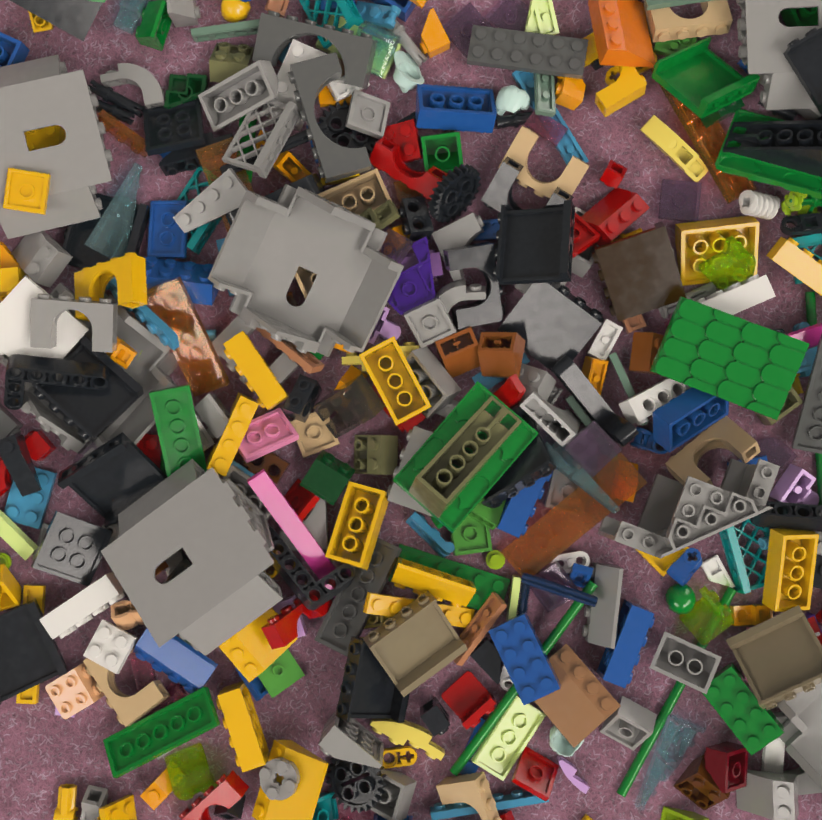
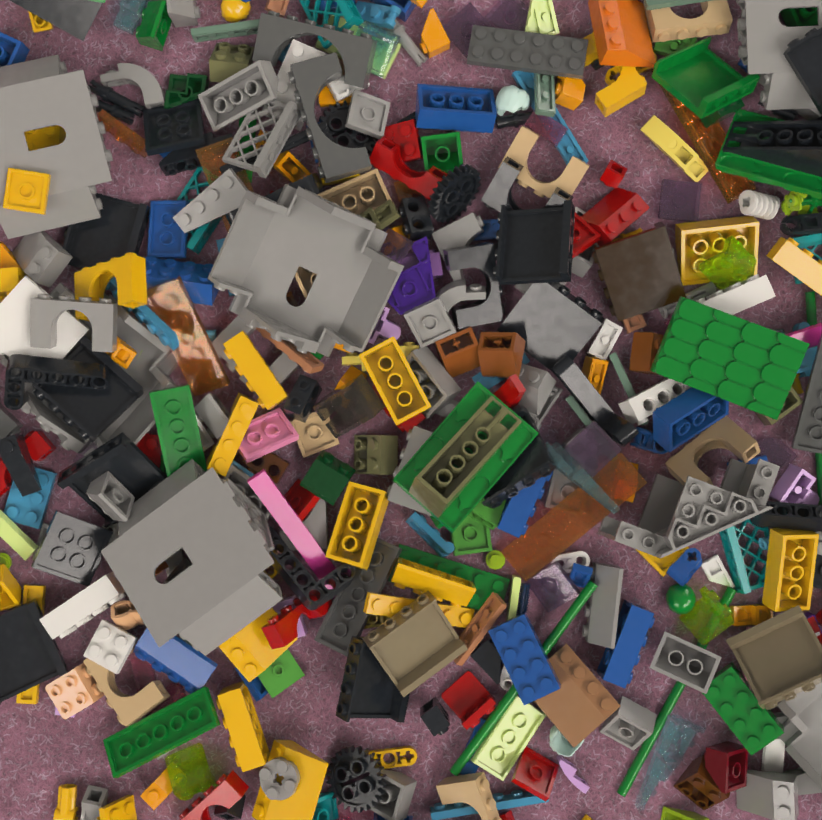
(111, 497): none -> light grey slope
(113, 229): clear light blue wedge -> none
(351, 742): light grey slope -> none
(402, 731): light yellow slope -> none
(407, 72): light aqua piece -> none
(558, 423): light grey arch -> none
(559, 589): dark blue axle -> none

